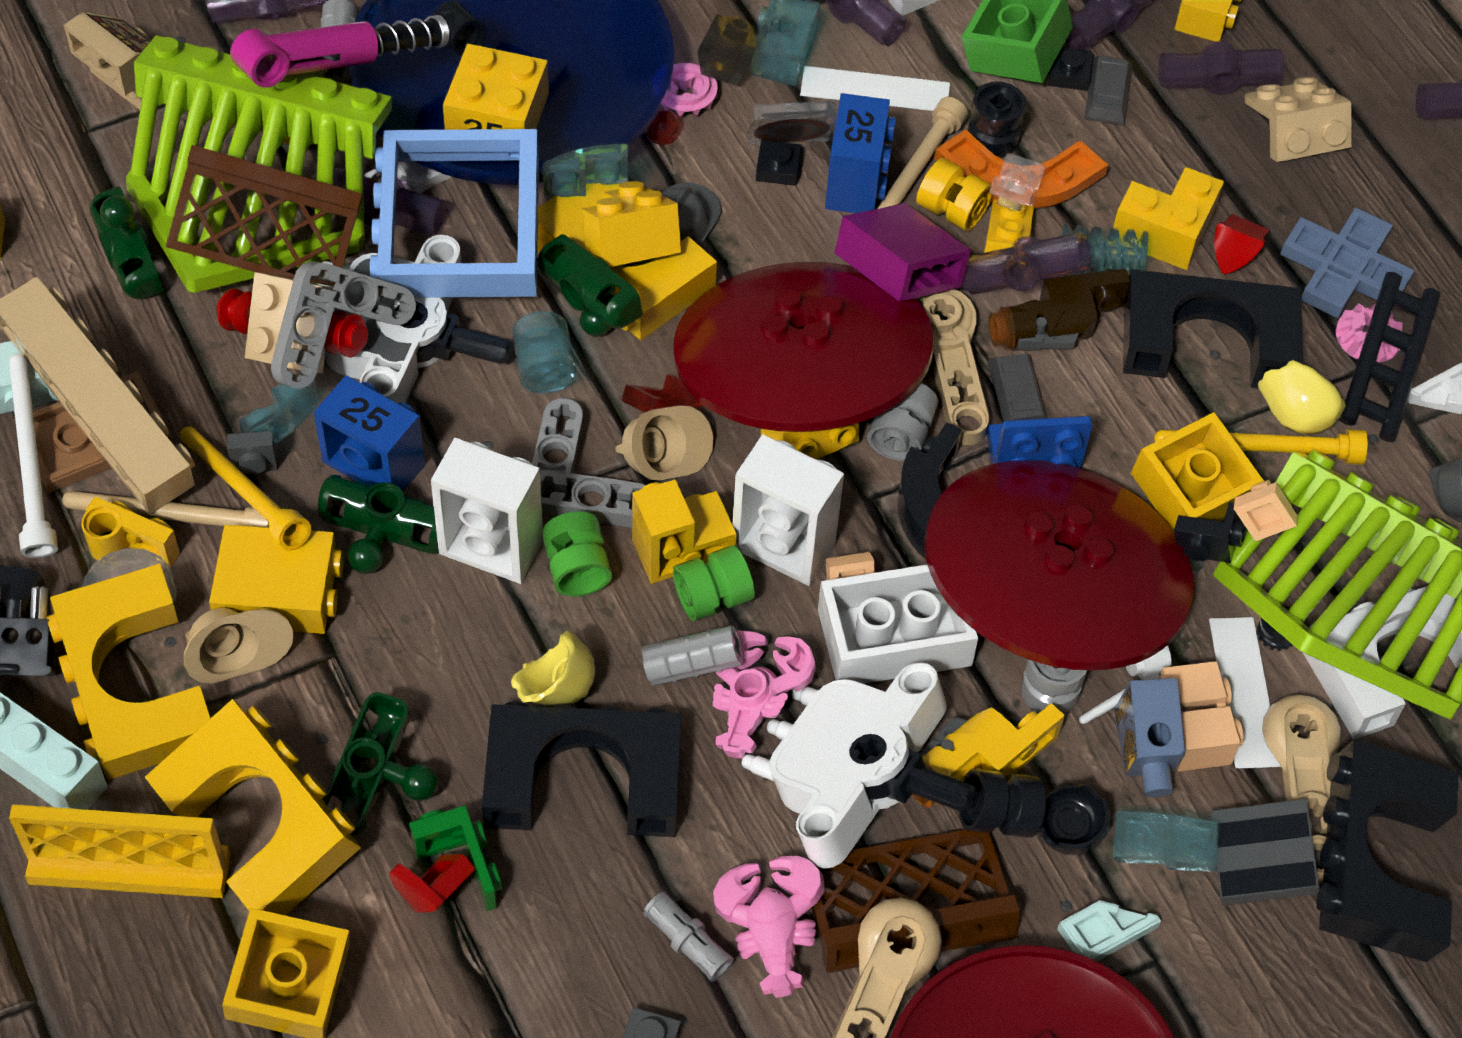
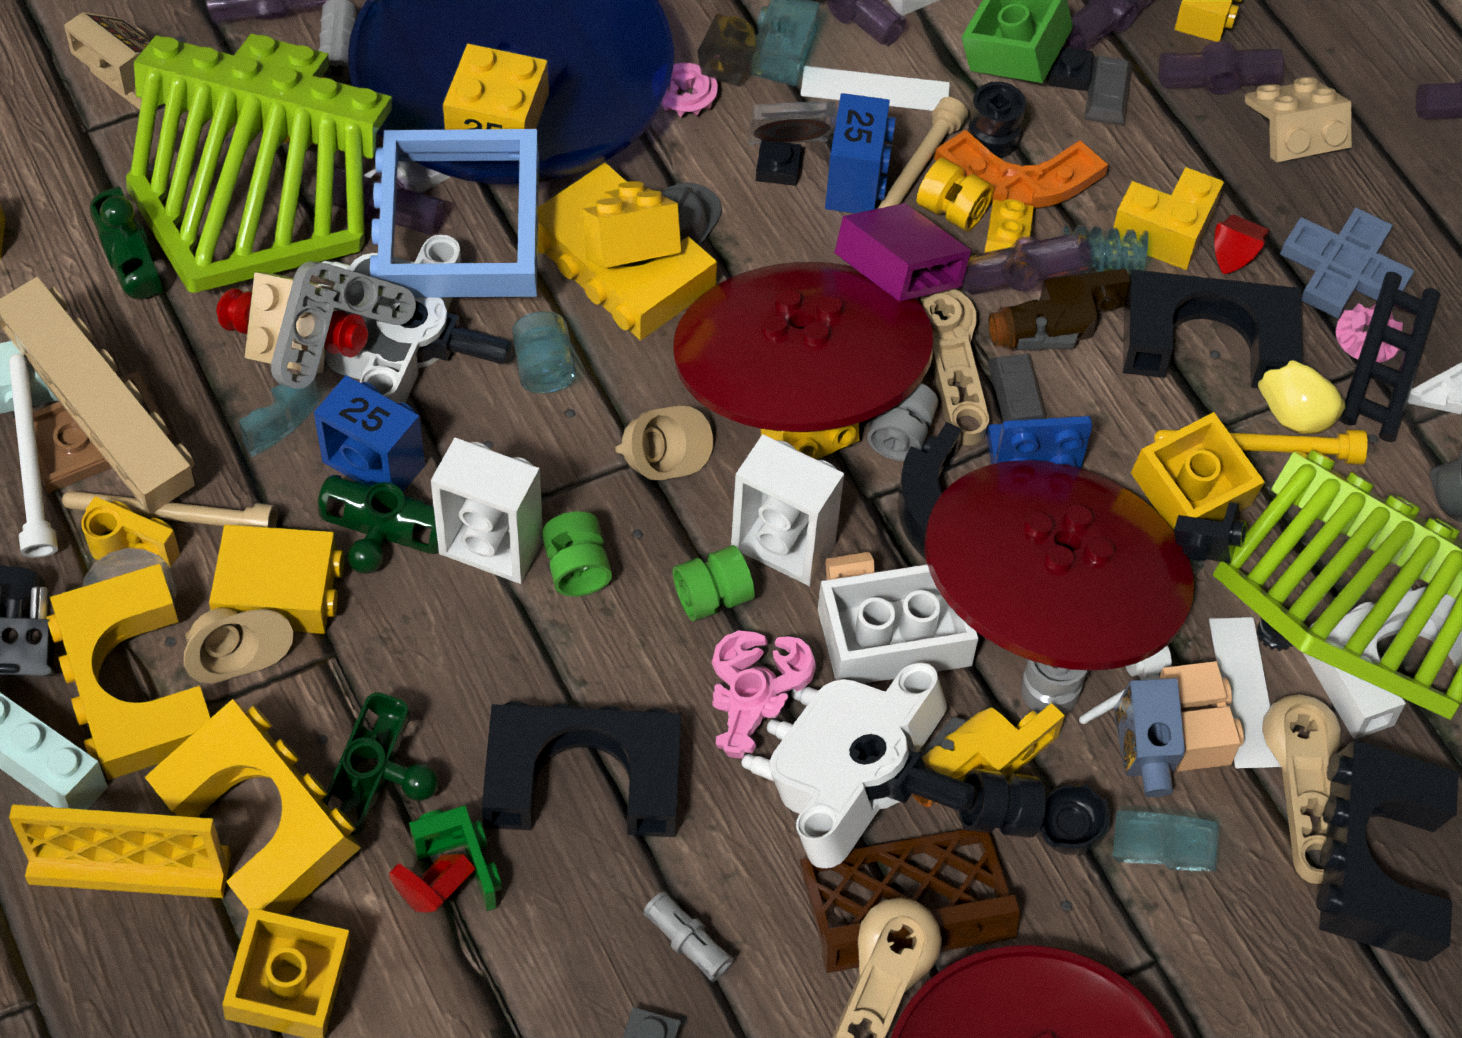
(252, 451): dark grey plate -> none
(268, 182): reddish brown fence -> none
(274, 56): dark pink piece -> none
(285, 525): yellow piece -> none
(559, 675): light yellow hair -> none
(562, 476): light grey beam -> none
(569, 172): clear light blue slope -> none
(588, 285): dark green piece -> none
(652, 398): clear red slope -> none
(664, 137): clear red hinge -> none
(677, 529): yellow brick -> none
(692, 655): light grey axle -> none
(772, 916): bright pink animal -> none
(1017, 182): clear bracket -> none
(1104, 929): light aqua tile -> none
(1265, 510): light nougat tile -> none
(1265, 852): tile -> none

